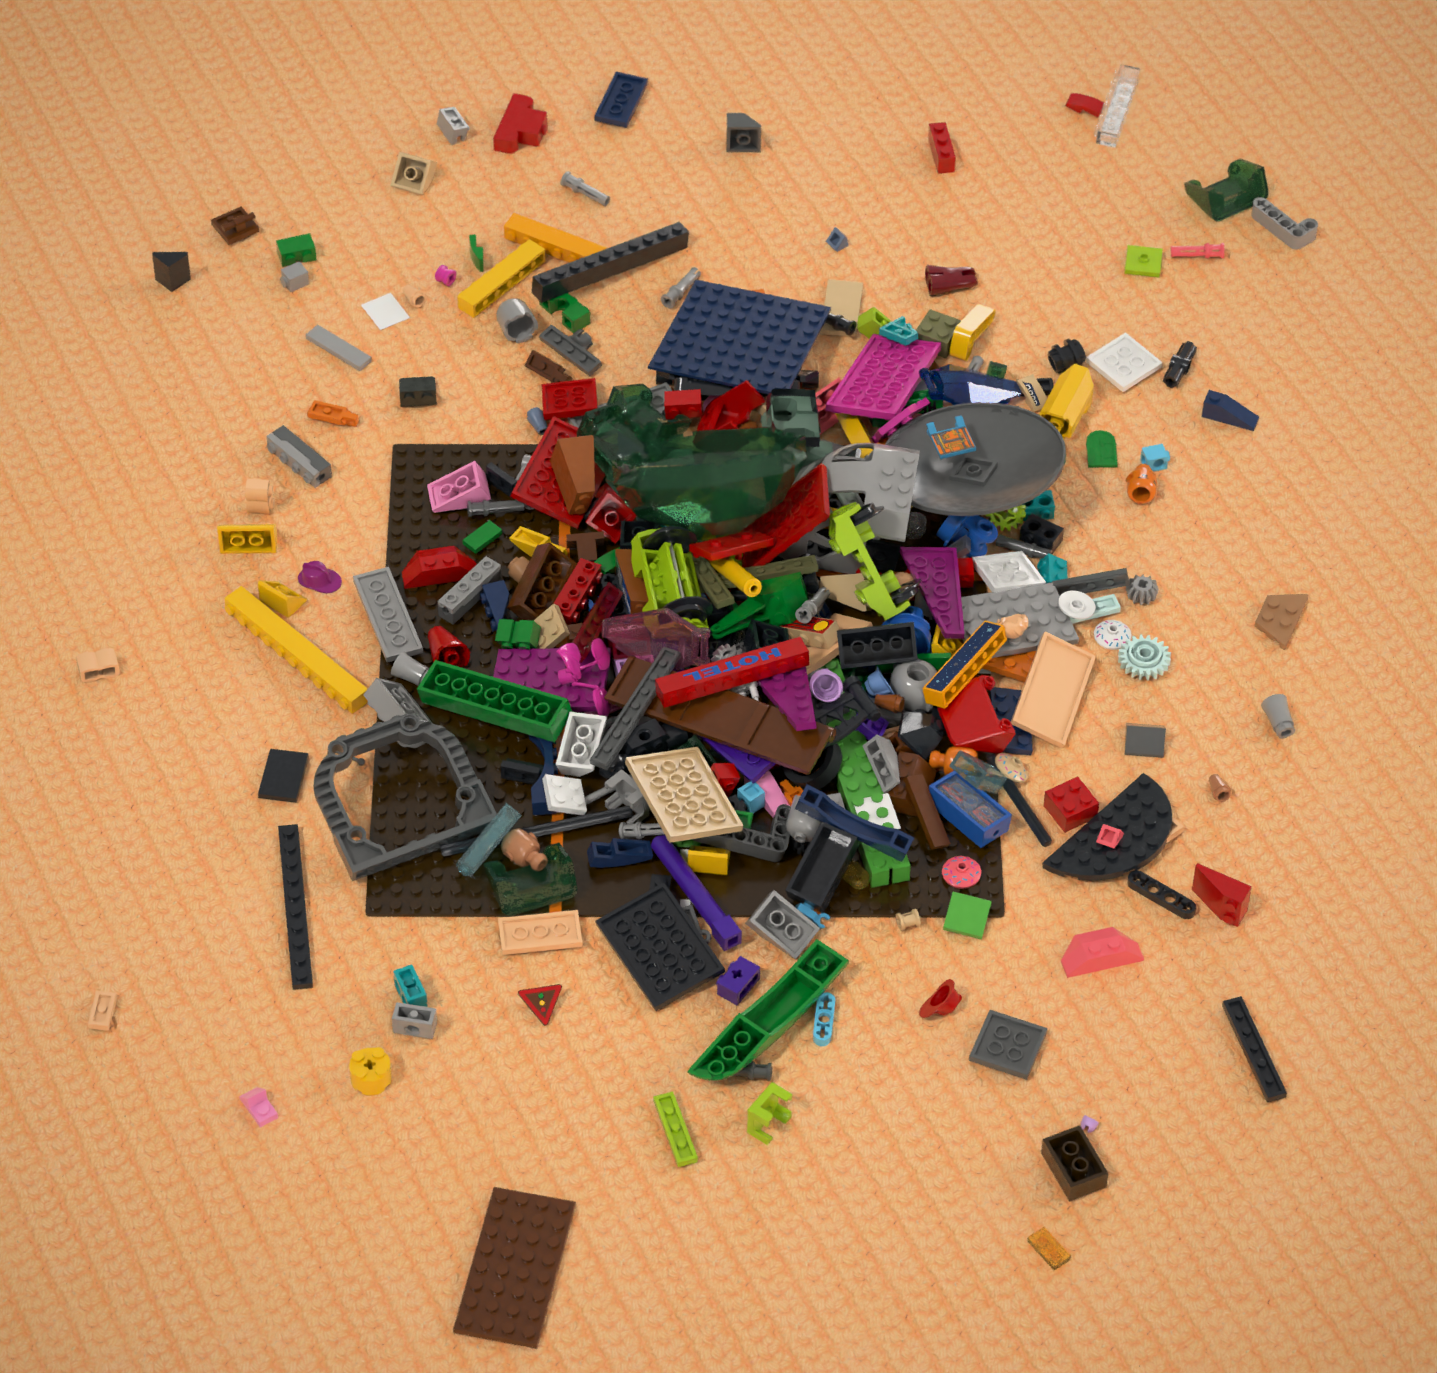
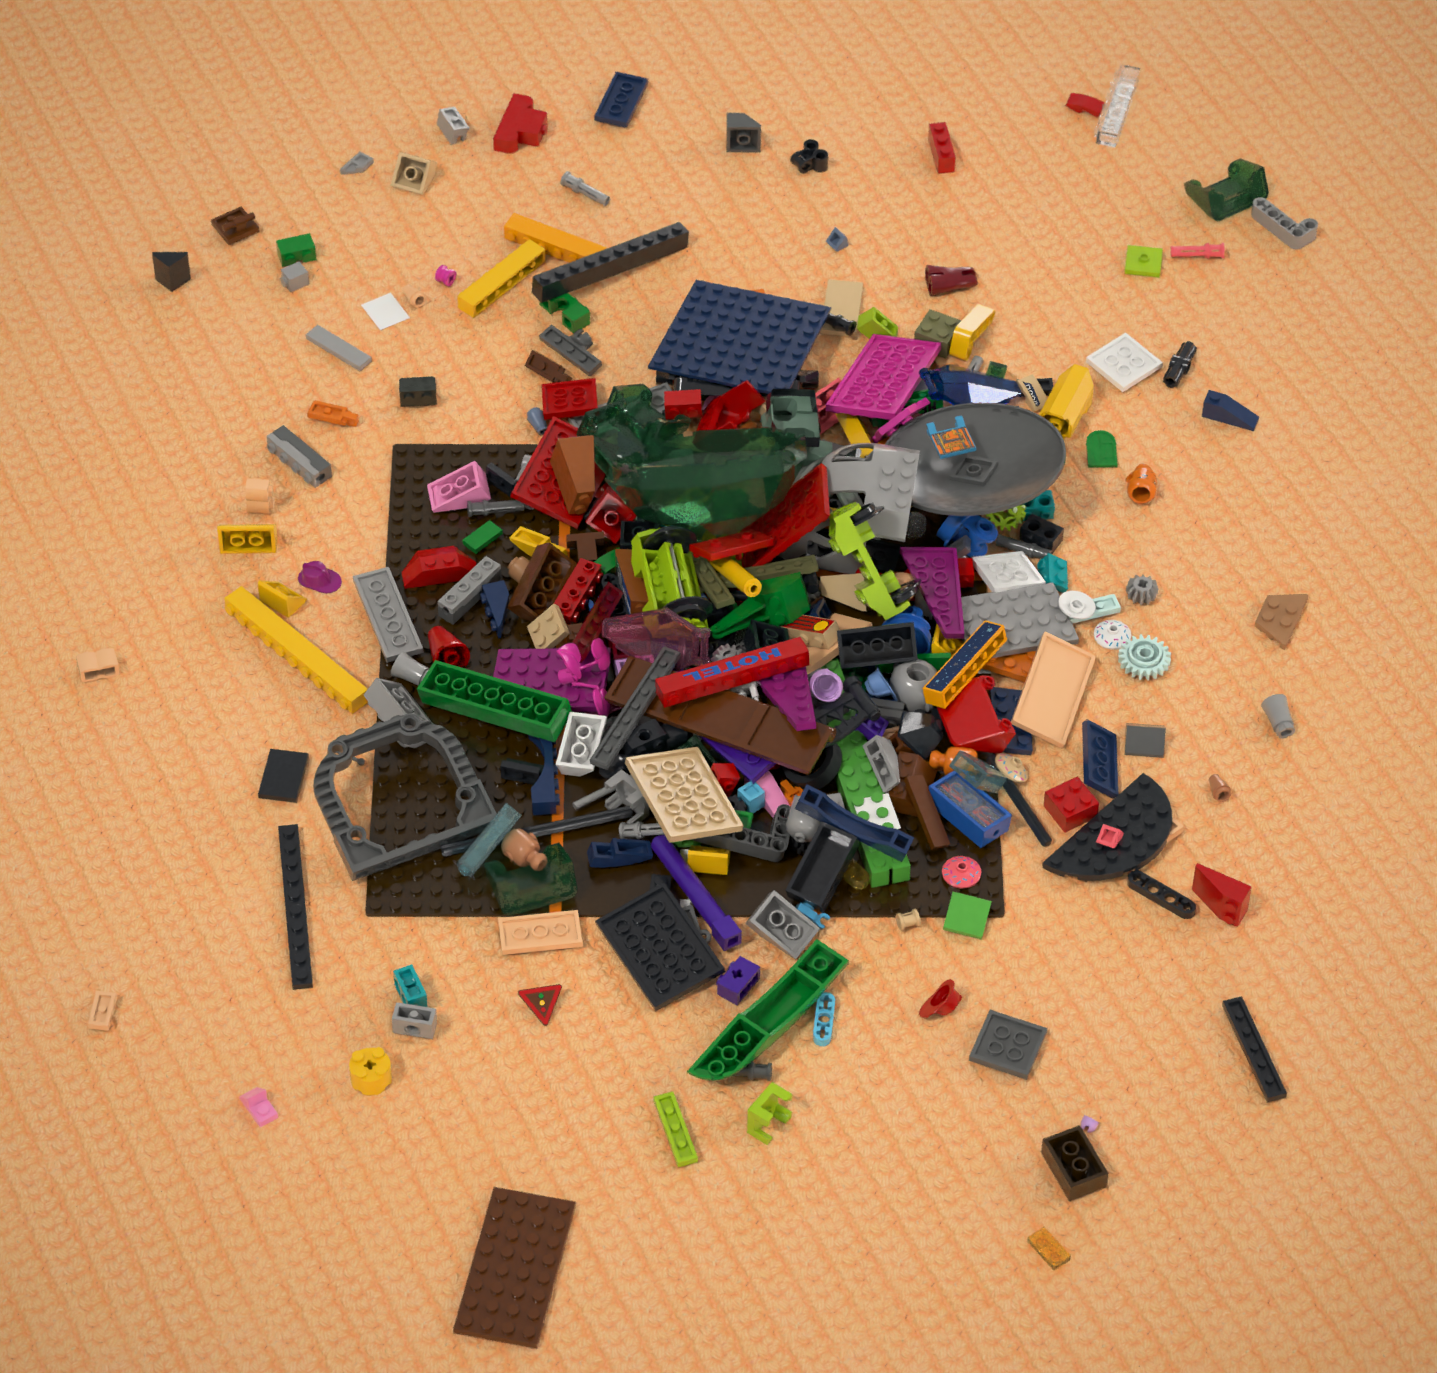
(357, 164): none -> light grey tile
(476, 253): green slope -> none
(516, 320): light grey cylinder -> none
(518, 634): green brick -> none
(564, 794): white plate -> none
(677, 291): light grey pin -> none
(810, 158): none -> black piece
(810, 607): light grey pin -> none
(891, 702): dark orange cone -> none
(899, 331): teal wing -> none
(1014, 625): light nougat hair -> none
(1063, 357): black piece -> none
(1094, 582): dark grey tile -> none
(1099, 951): coral wedge -> none
(1100, 758): none -> dark blue plate
(1155, 457): medium azure brick -> none

